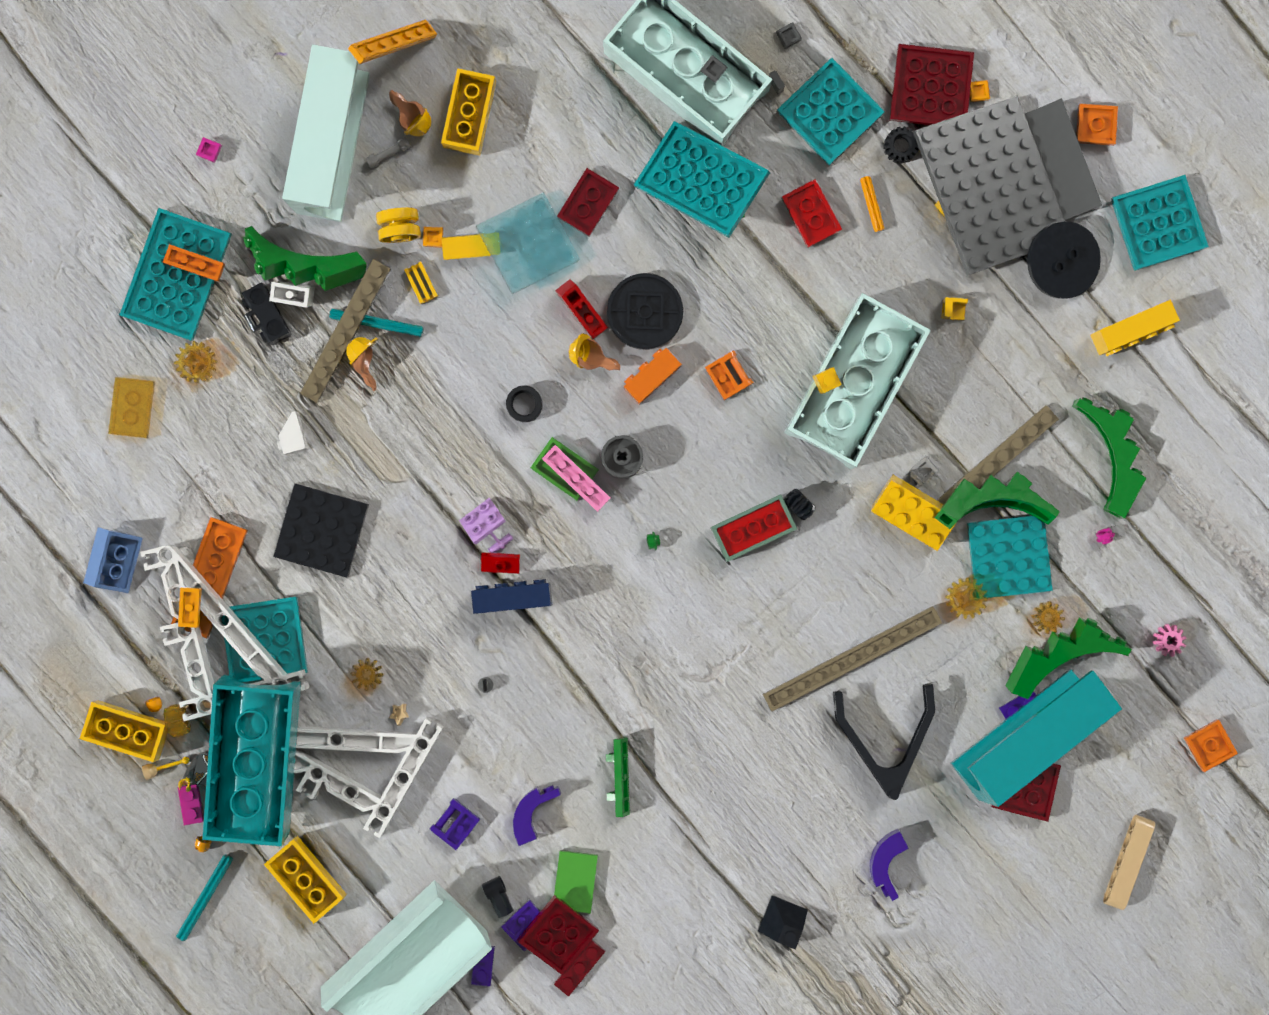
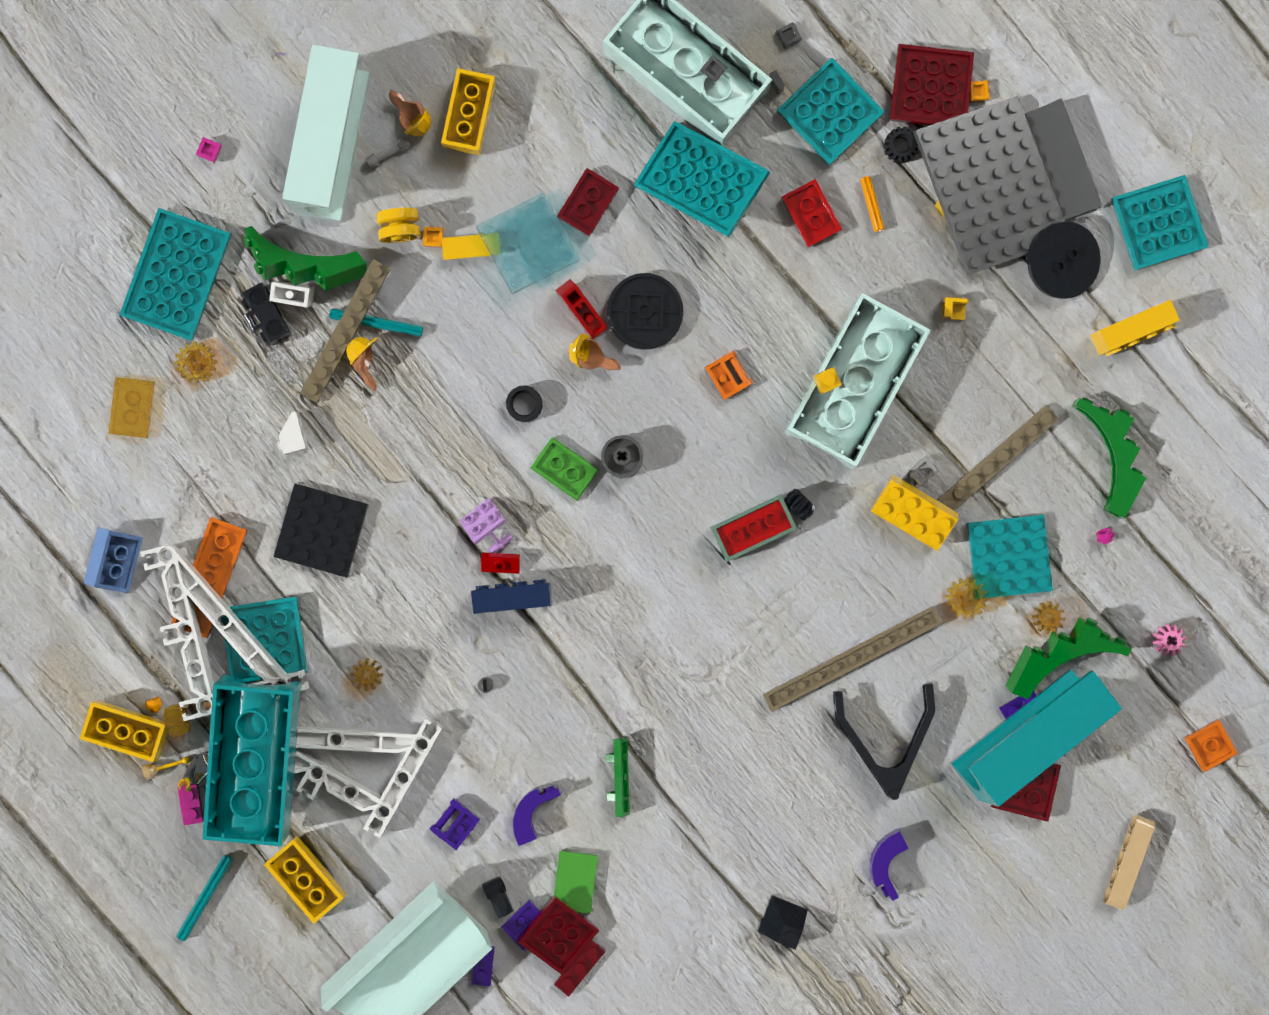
(189, 607): light orange plate -> none
(193, 263): orange plate -> none
(202, 845): light orange hinge -> none
(392, 41): light orange tile -> none
(399, 713): tan piece -> none
(414, 268): yellow tile -> none
(576, 478): bright pink plate -> none
(652, 375): orange brick -> none
(653, 541): green plate -> none
(992, 493): green arch -> none
(1097, 124): orange plate -> none

